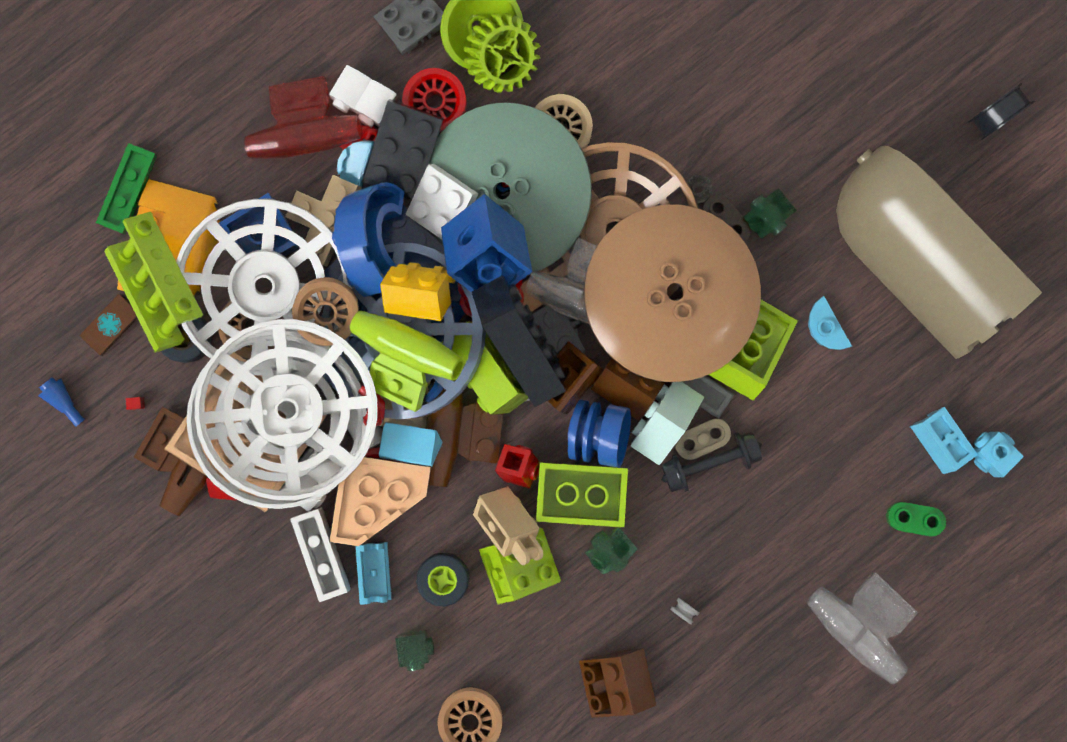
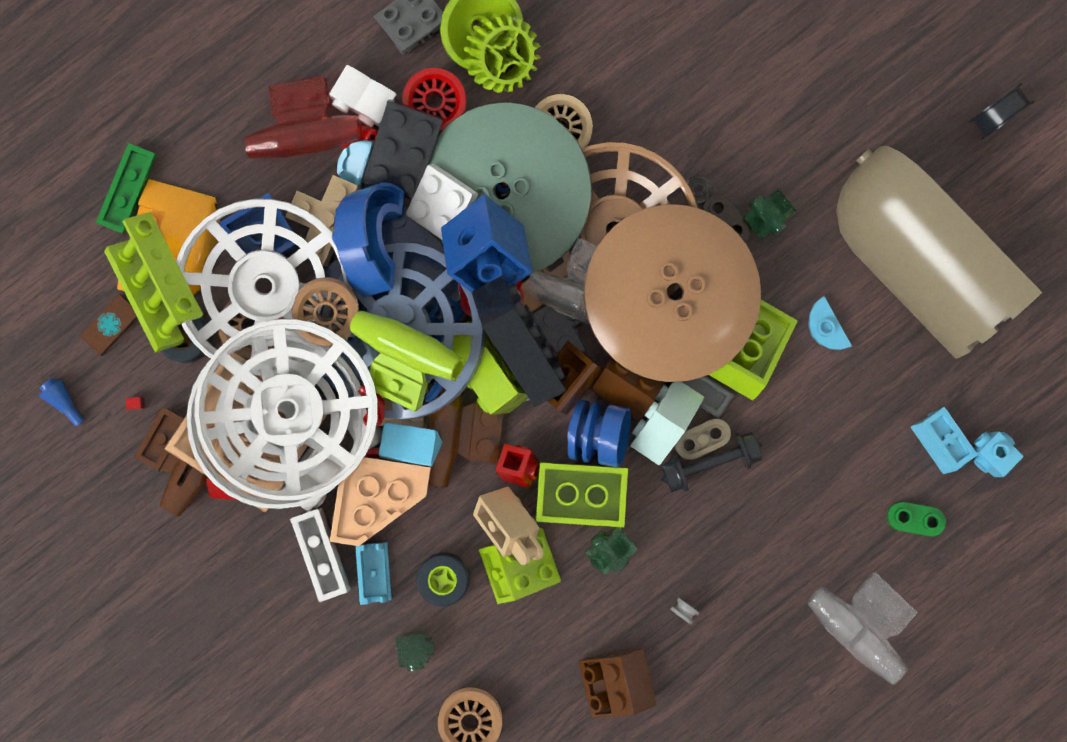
(416, 291): yellow brick -> none

